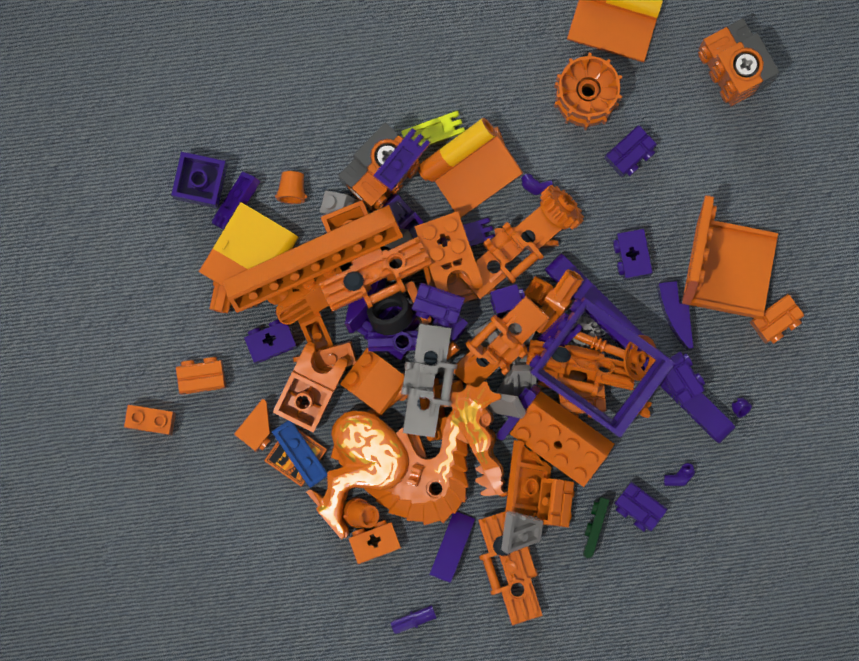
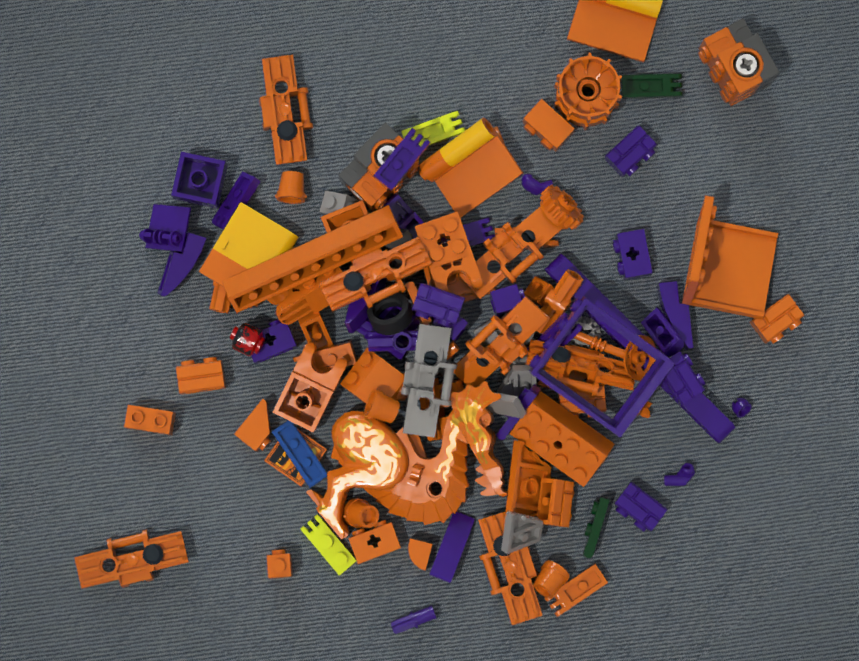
(135, 566): none -> orange piece
(167, 228): none -> dark purple hinge
(180, 263): none -> dark purple slope
(247, 339): none -> head
(277, 112): none -> orange piece
(279, 564): none -> orange brick
(329, 545): none -> neon yellow hinge
(381, 407): none -> orange piece
(419, 553): none -> orange brick
(547, 126): none -> orange brick
(550, 579): none -> orange piece
(578, 589): none -> orange hinge
(650, 86): none -> dark green hinge
(663, 333): none -> dark purple brick

